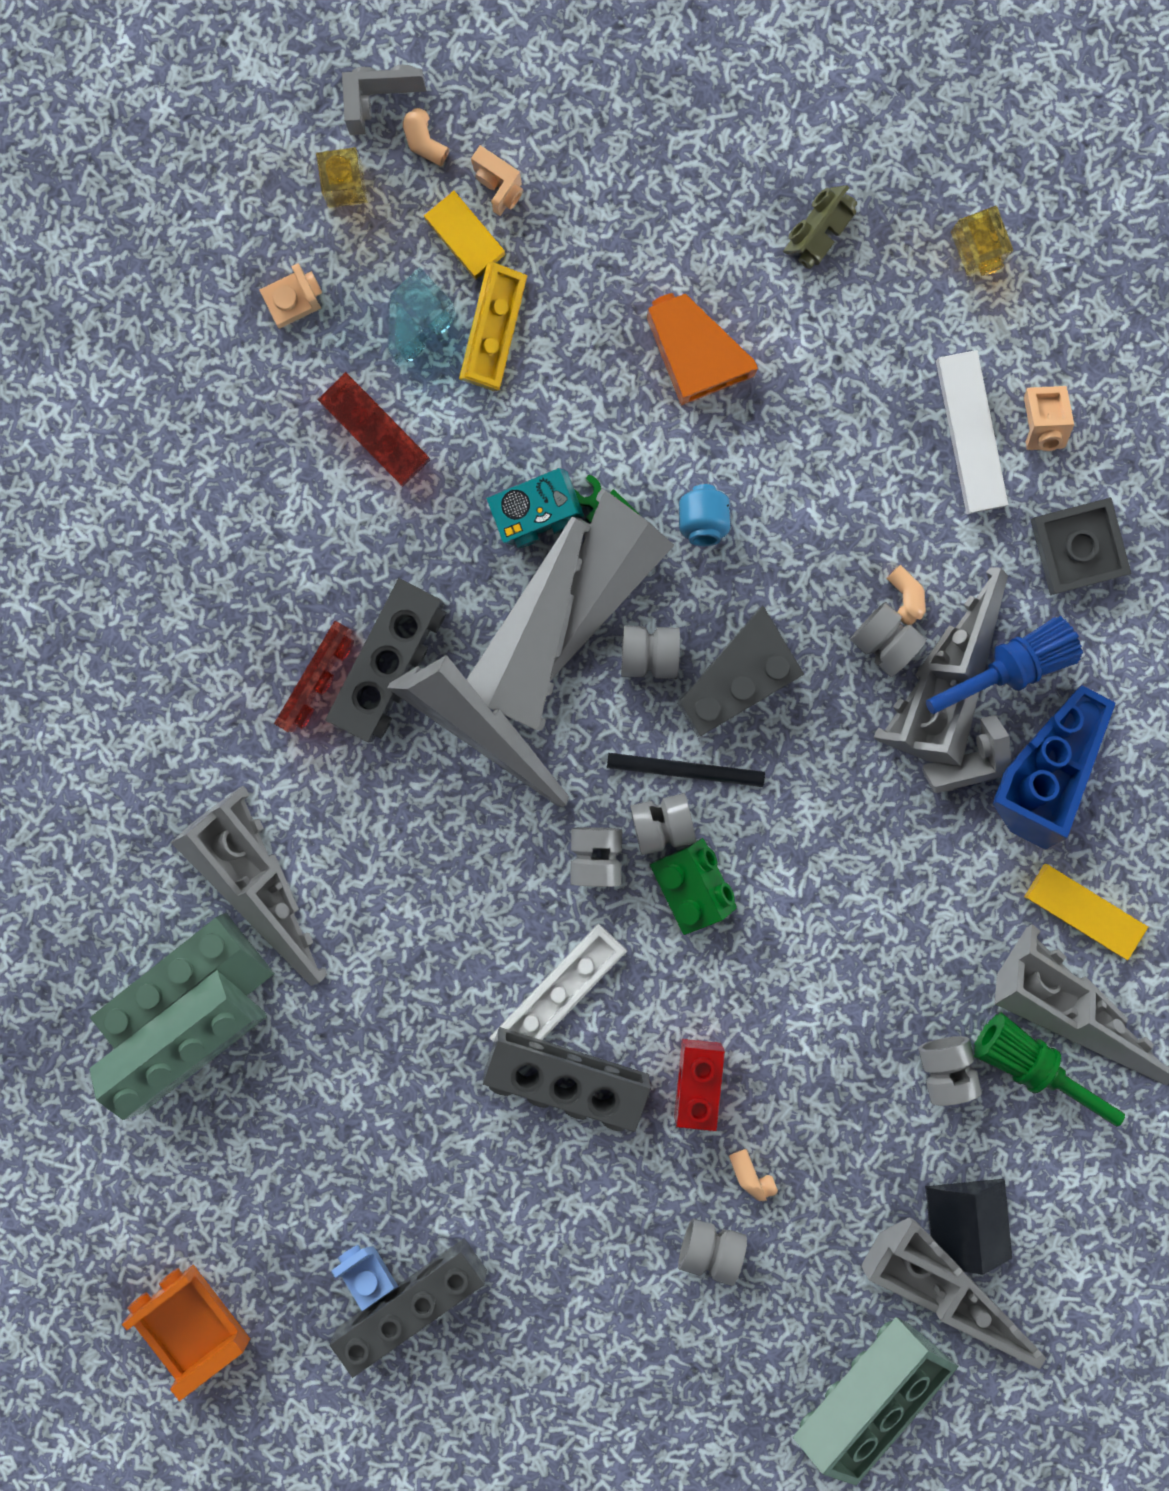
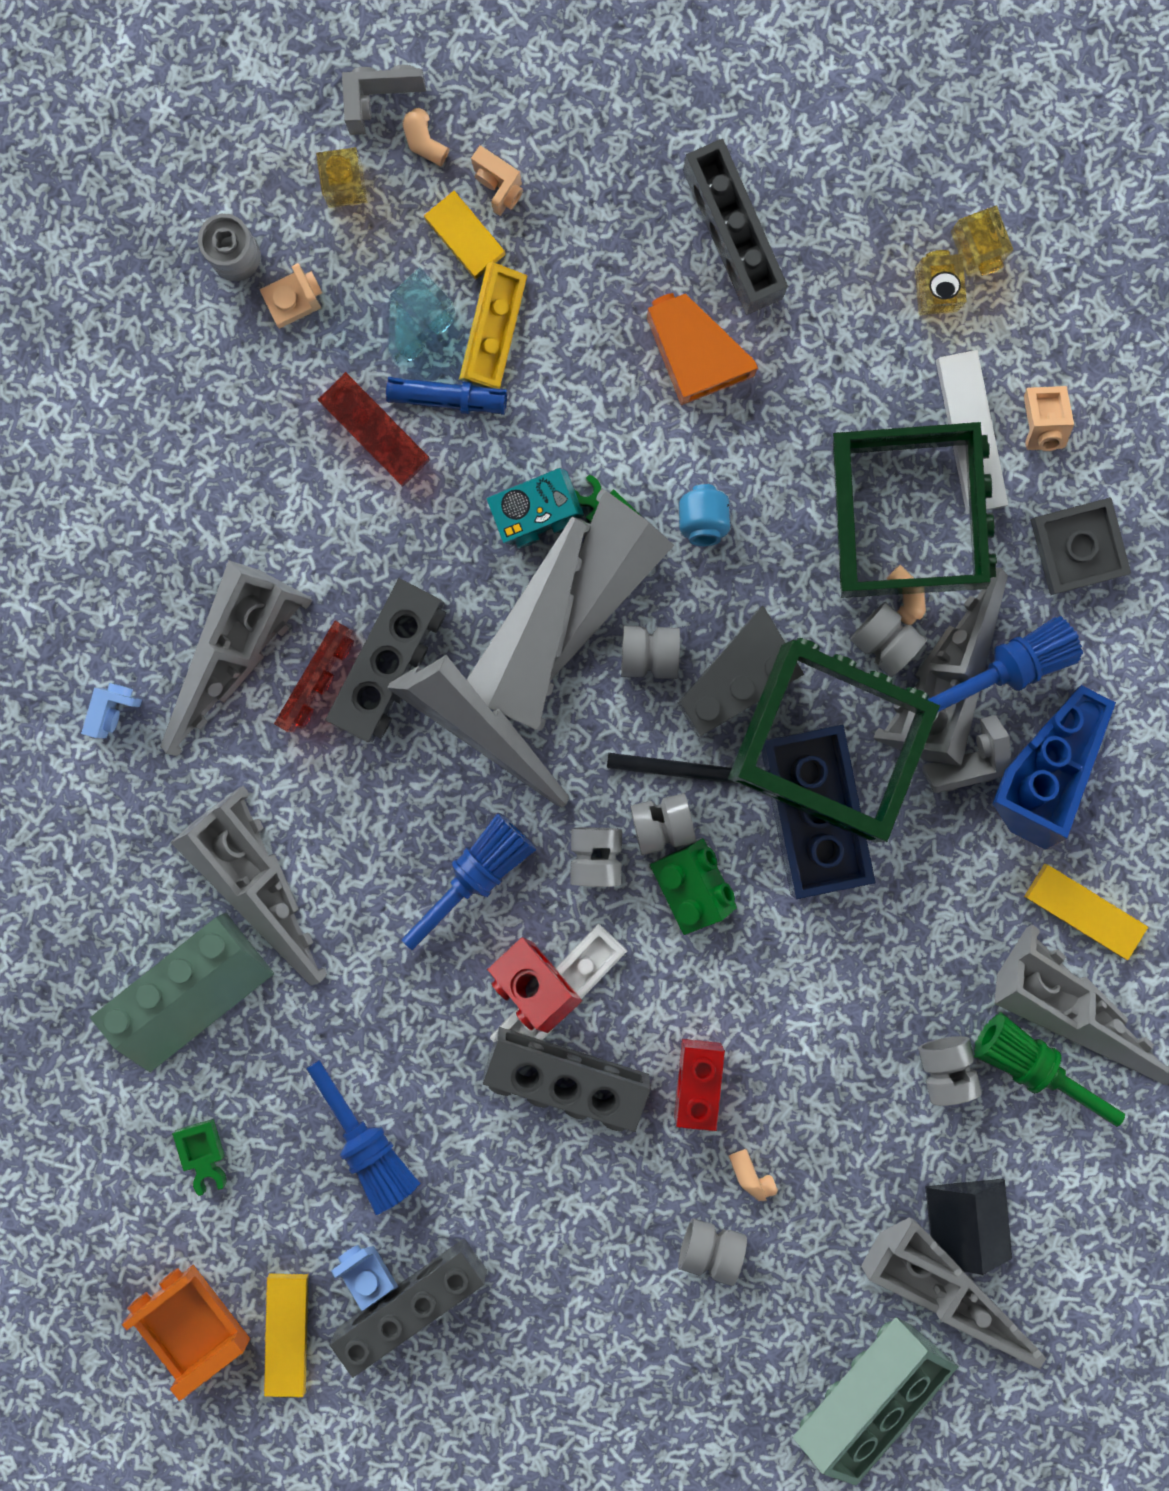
(101, 714): none -> light blue bracket
(173, 1046): sand green slope -> none
(200, 1149): none -> green plate
(233, 256): none -> light grey wheel
(240, 624): none -> light grey wedge
(286, 1335): none -> yellow tile
(367, 1150): none -> blue piece
(454, 396): none -> blue pin
(477, 872): none -> blue piece
(554, 996): none -> brick
(734, 226): none -> dark grey brick
(814, 852): none -> dark blue brick
(830, 212): olive hinge -> none
(879, 684): none -> dark green window
(940, 283): none -> clear yellow brick
(979, 489): none -> dark green window

